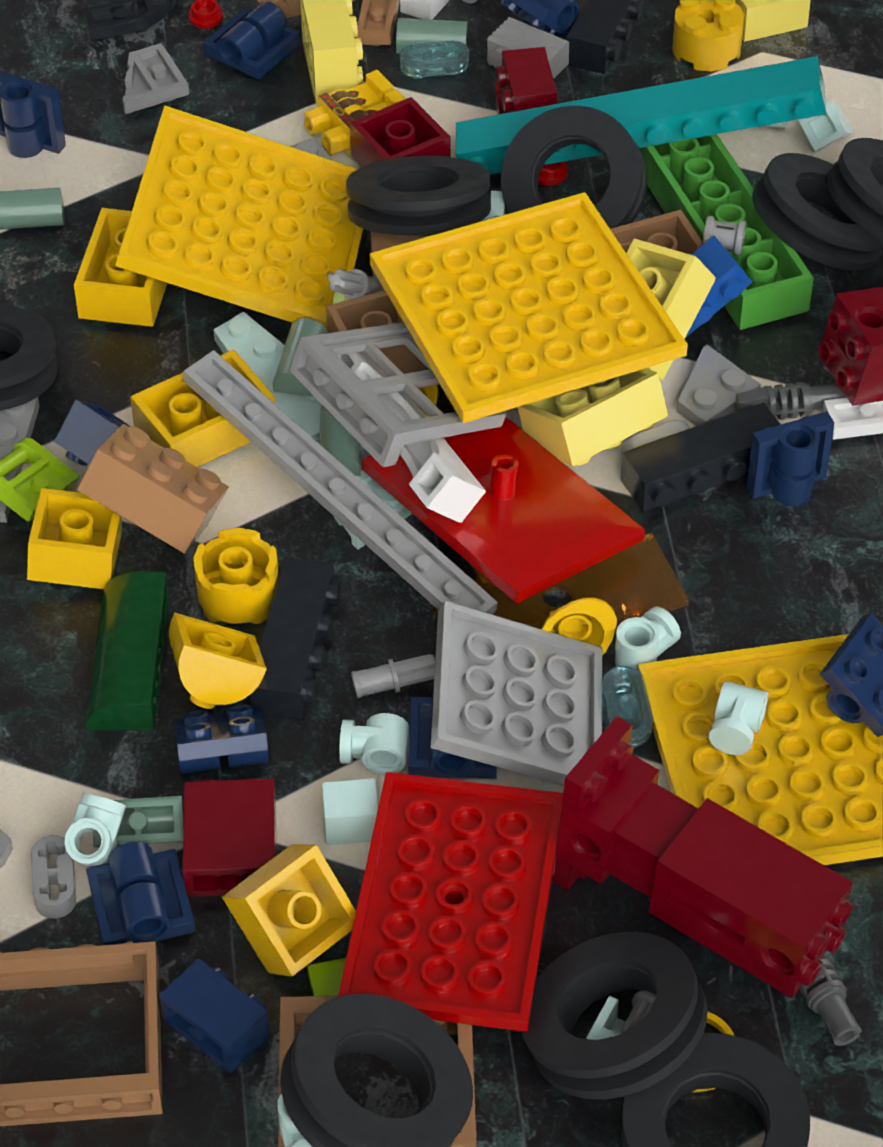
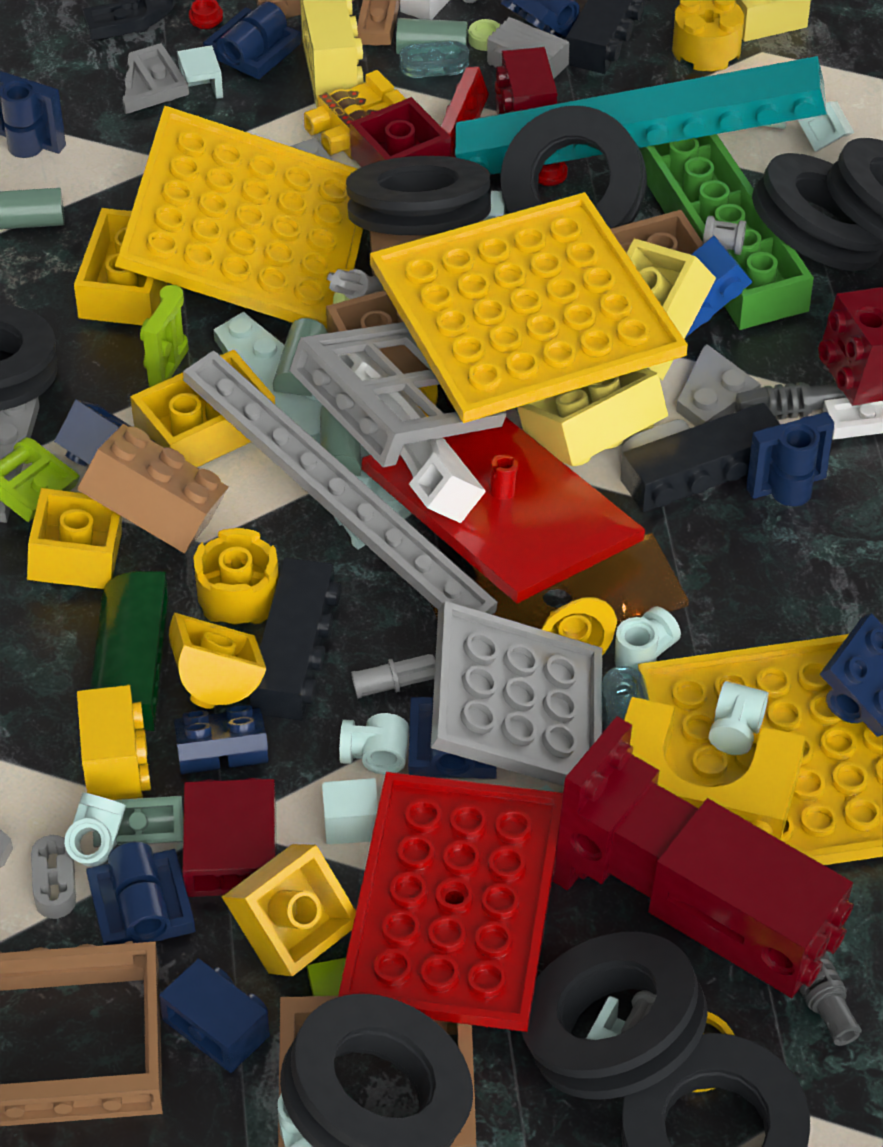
(112, 744): none -> yellow brick
(164, 336): none -> lime plate
(201, 67): none -> light aqua panel
(466, 103): none -> red plate
(480, 31): none -> yellowish green tile
(758, 796): none -> yellow arch

